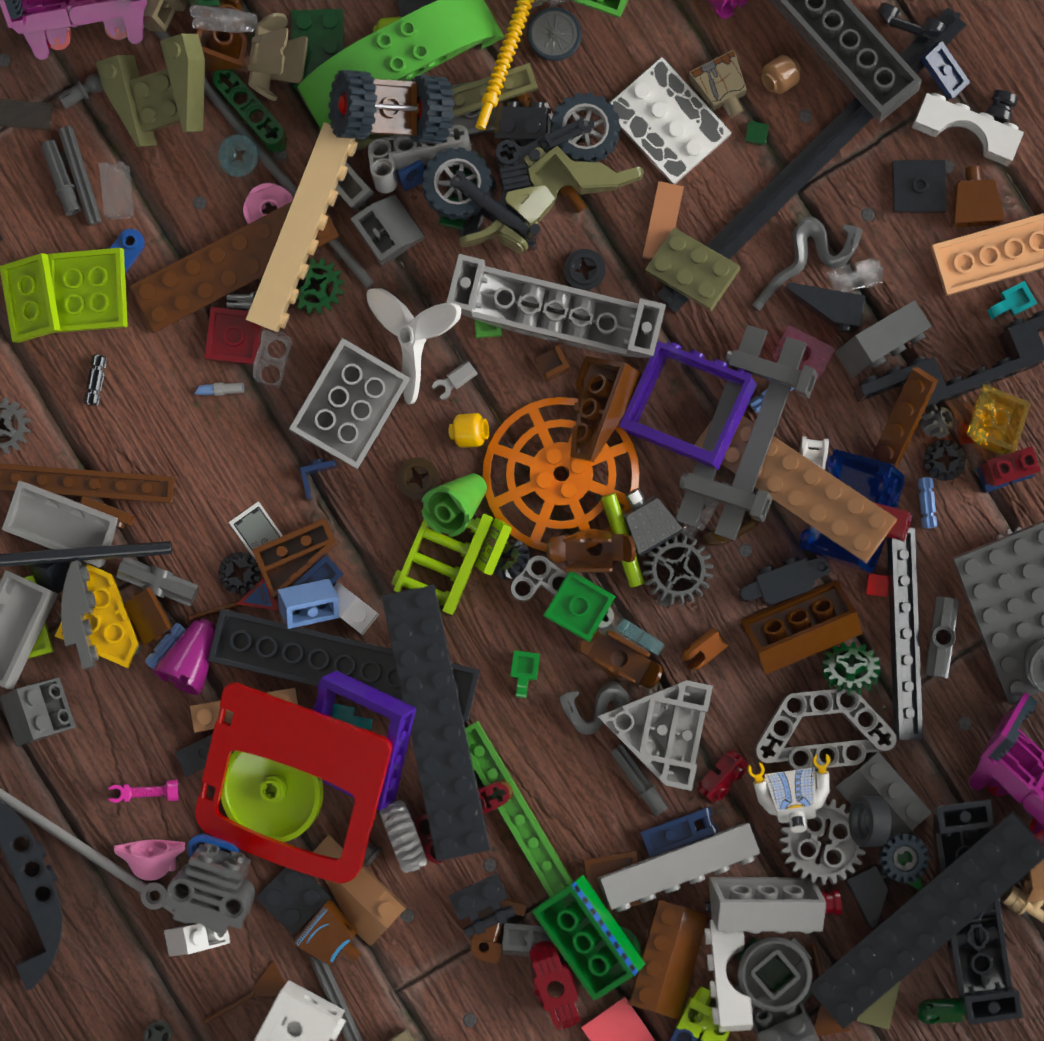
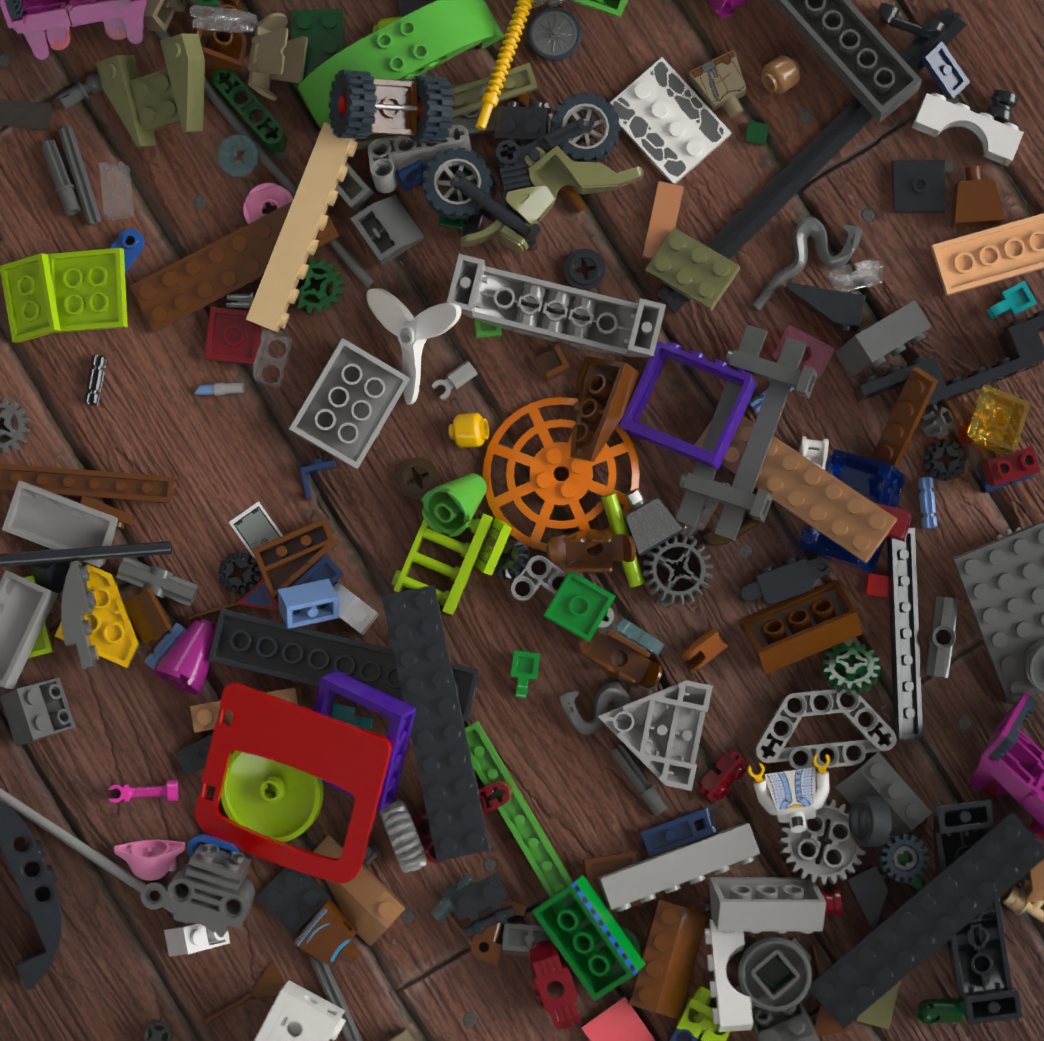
(445, 906): none -> clear light blue pin

